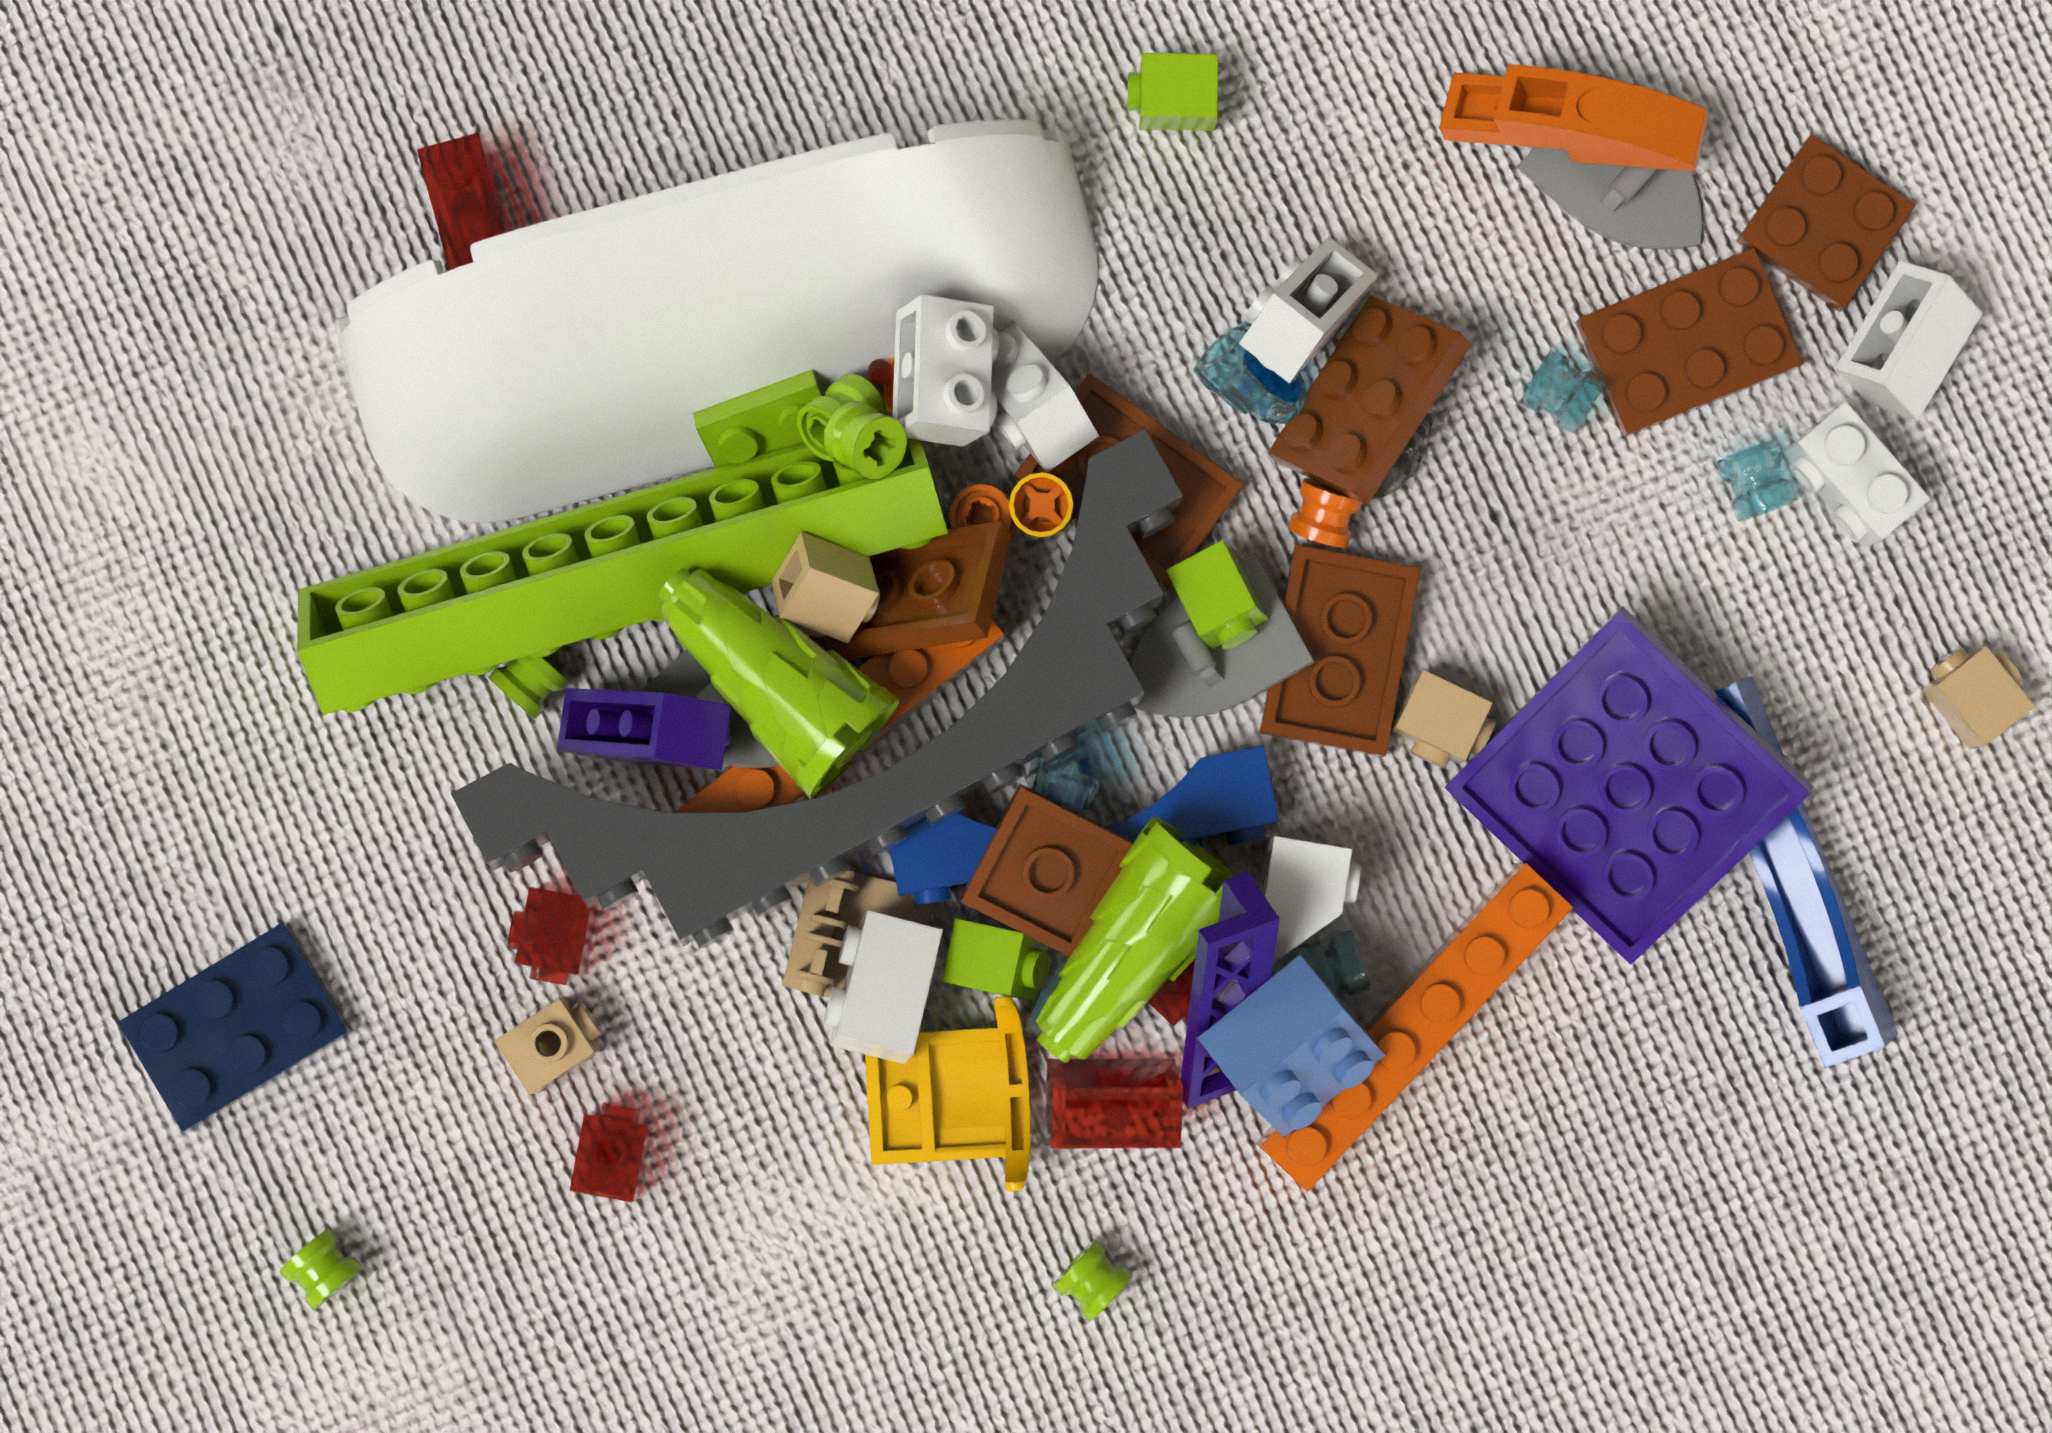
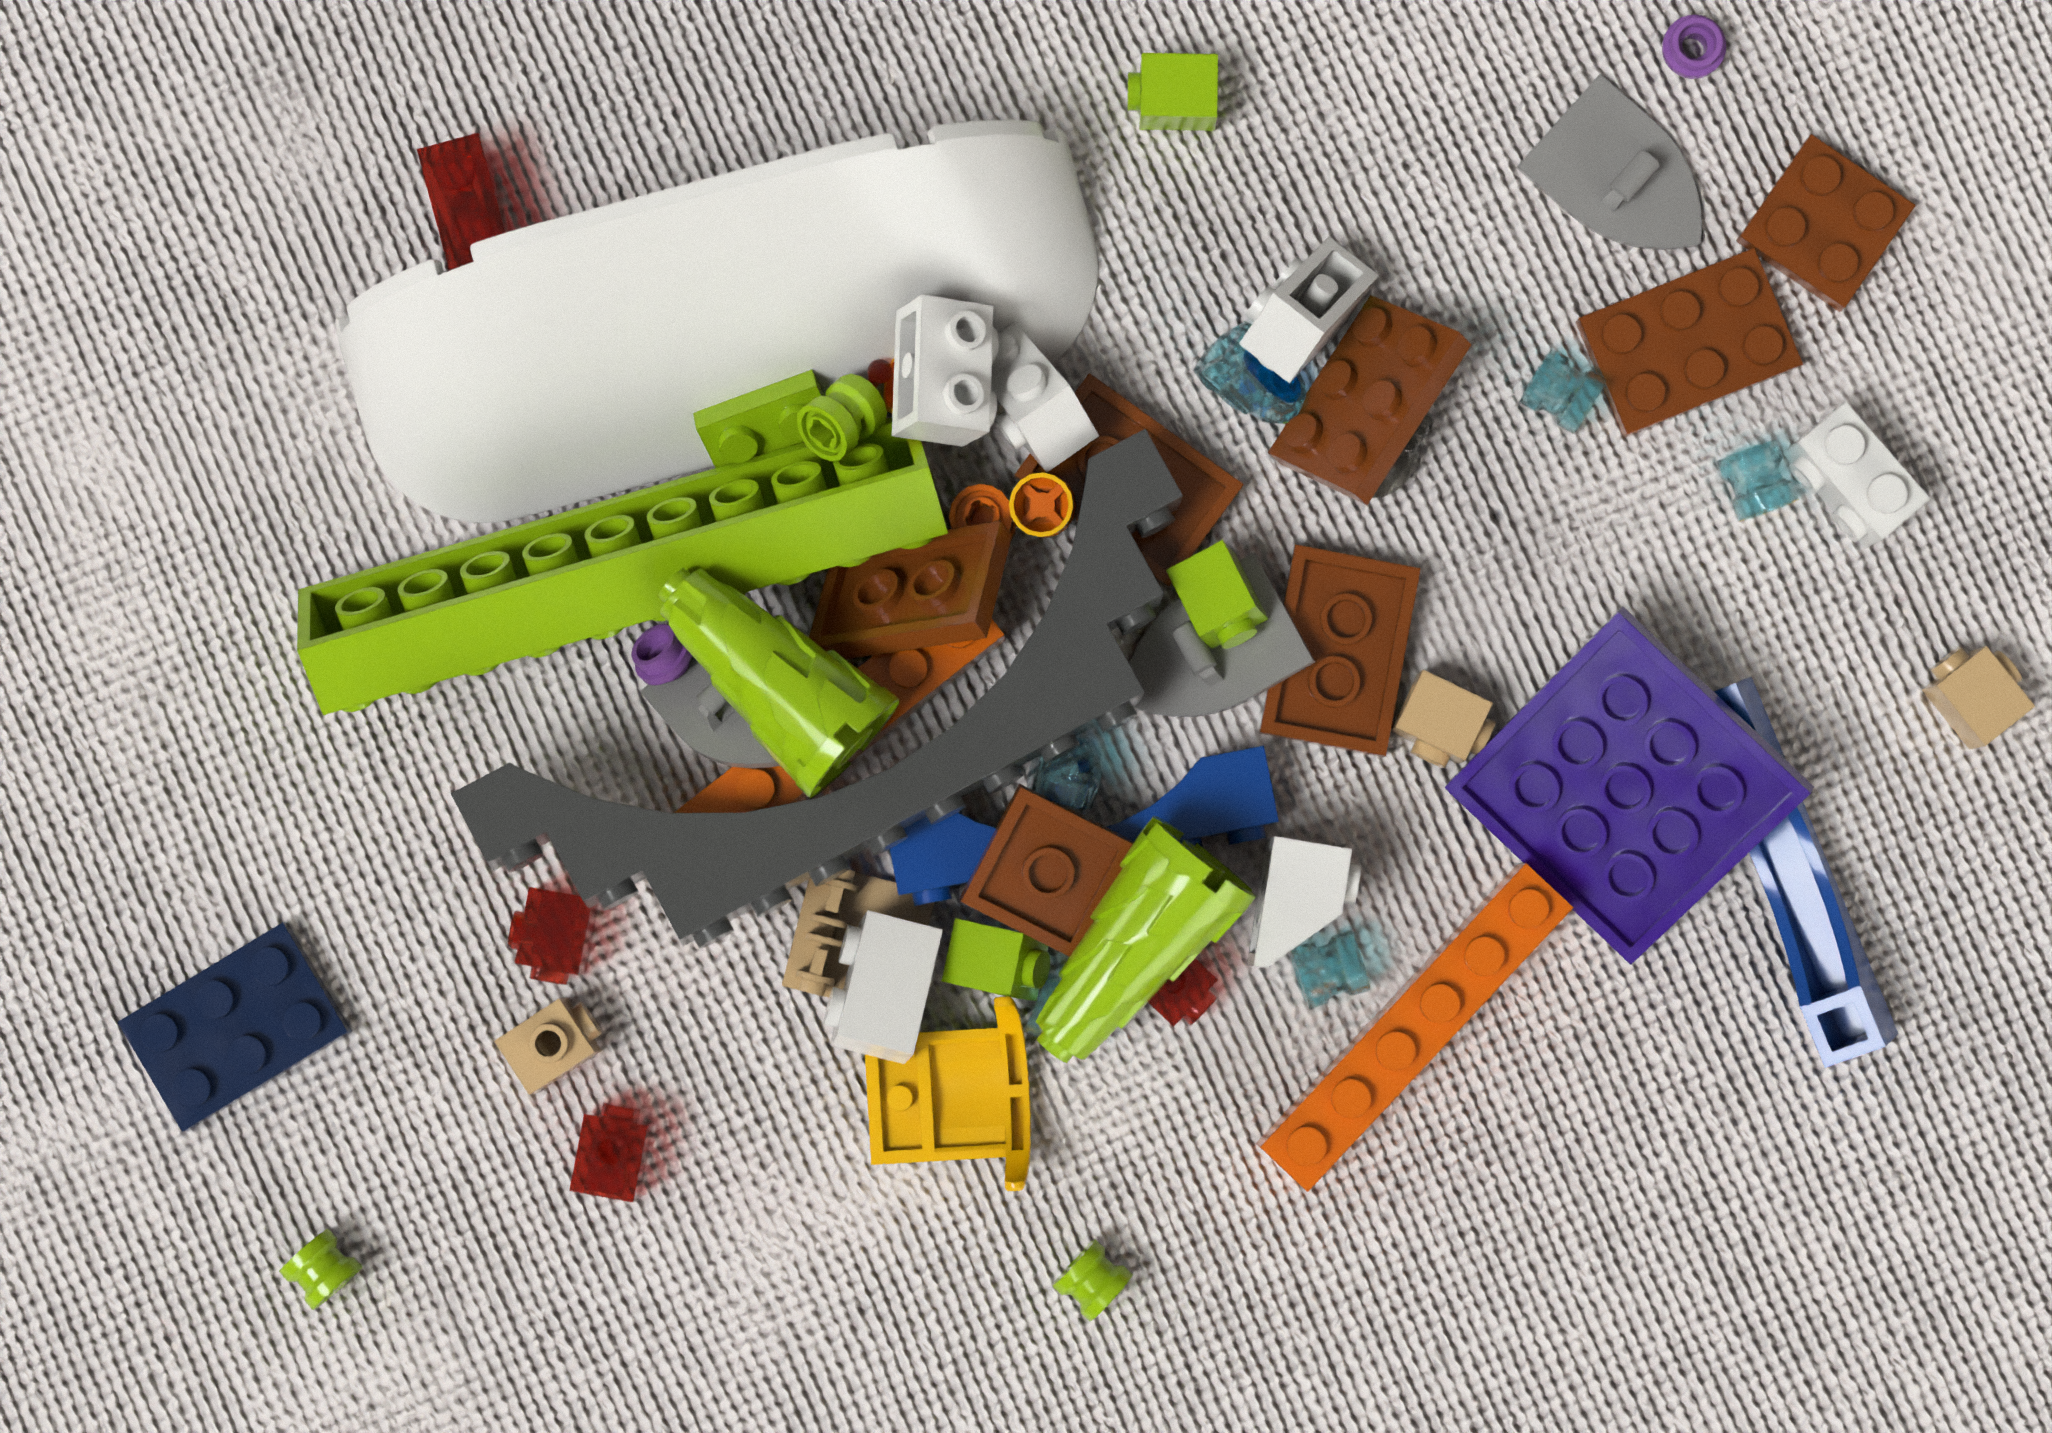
(529, 682): lime wheel -> none
(645, 728): dark purple brick -> none
(659, 656): none -> medium lavender plate
(825, 588): tan brick -> none
(865, 440): lime wheel -> none
(1114, 1103): clear red brick -> none
(1228, 967): dark purple fence -> none
(1291, 1047): medium blue brick -> none
(1323, 514): orange wheel -> none
(1577, 112): orange slope -> none
(1702, 30): none -> medium lavender plate
(1909, 340): white brick -> none

